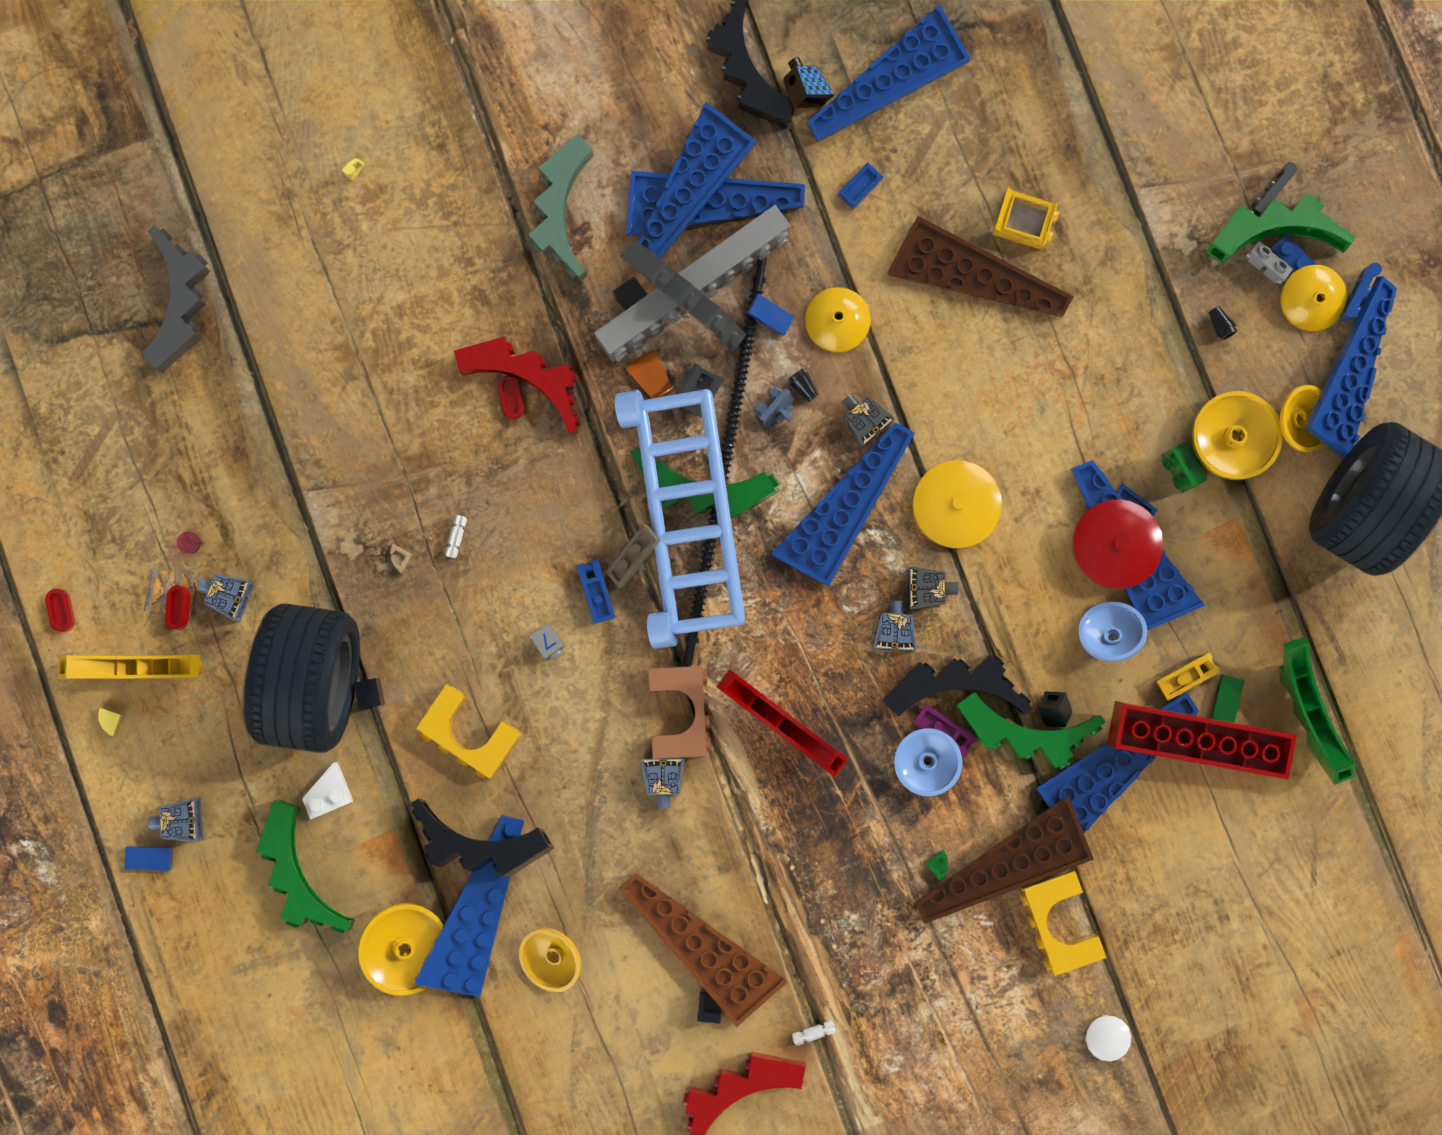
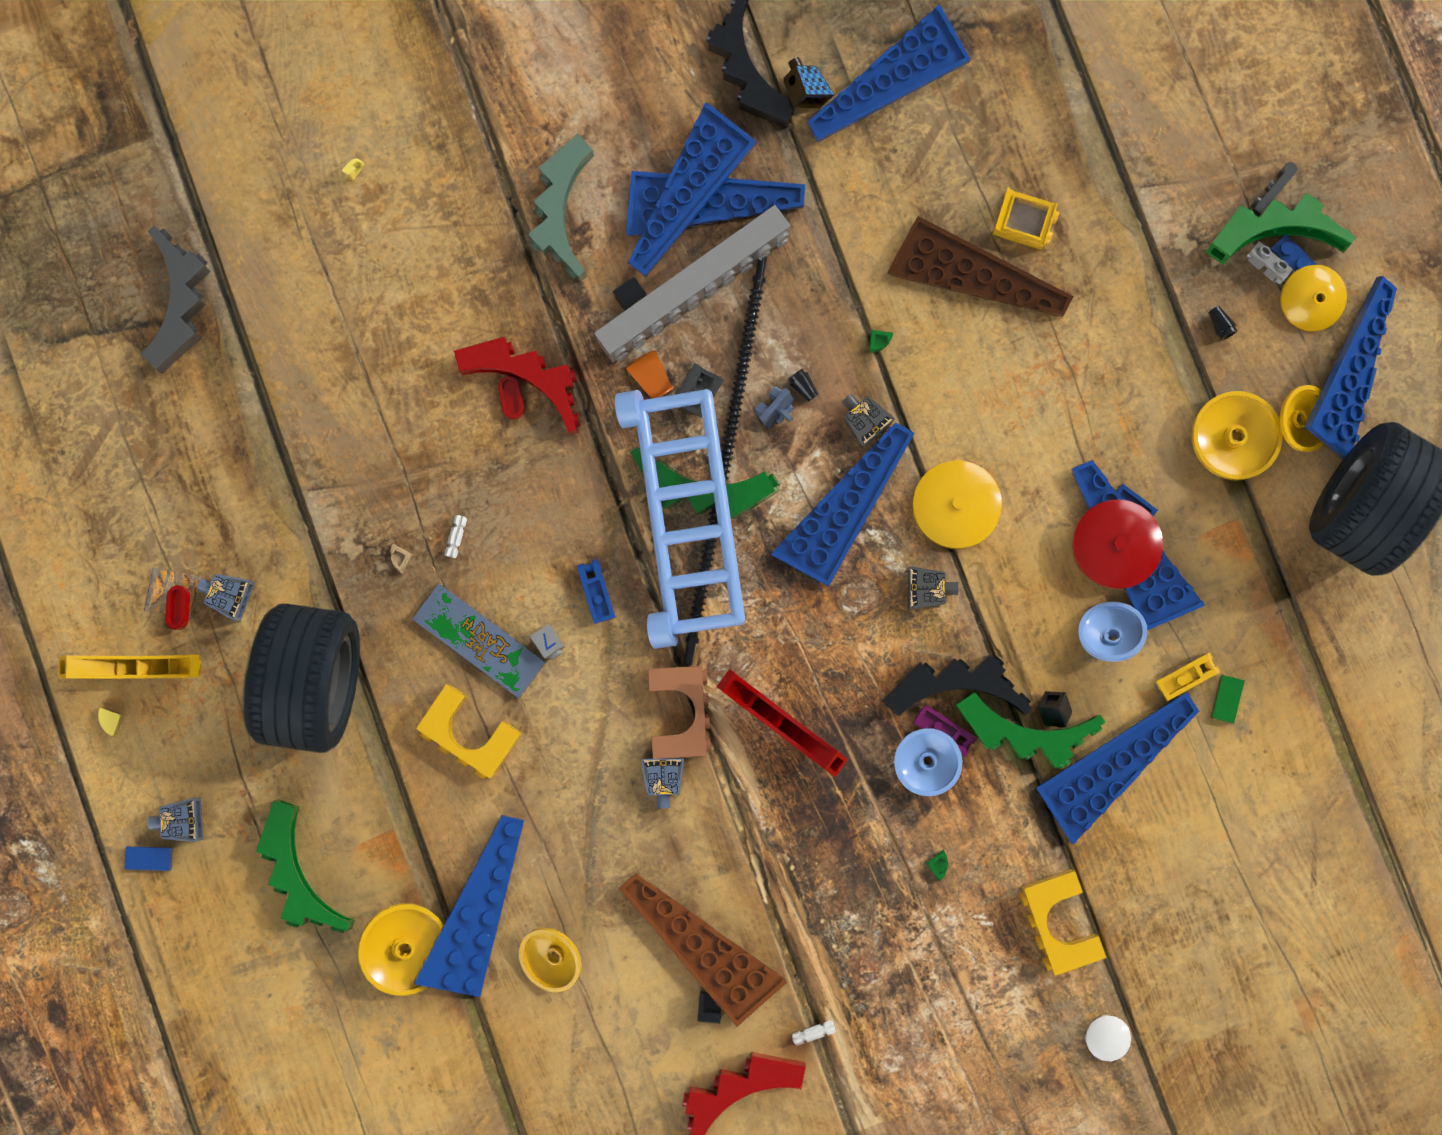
(60, 610): red tile -> none
(189, 542): clear pink tile -> none
(327, 793): white wing -> none
(369, 693): black panel -> none
(479, 640): none -> sand blue tile
(508, 854): black arch -> none
(633, 556): dark tan tile -> none
(683, 293): dark grey arch -> none
(770, 314): blue tile -> none
(836, 334): yellow dish -> none
(860, 186): blue tile -> none
(879, 340): none -> green tile
(895, 630): torso -> none
(1030, 854): reddish brown wing -> none
(1183, 467): green bracket -> none
(1201, 740): red brick -> none
(1309, 709): green arch -> none
(1360, 291): blue plate -> none

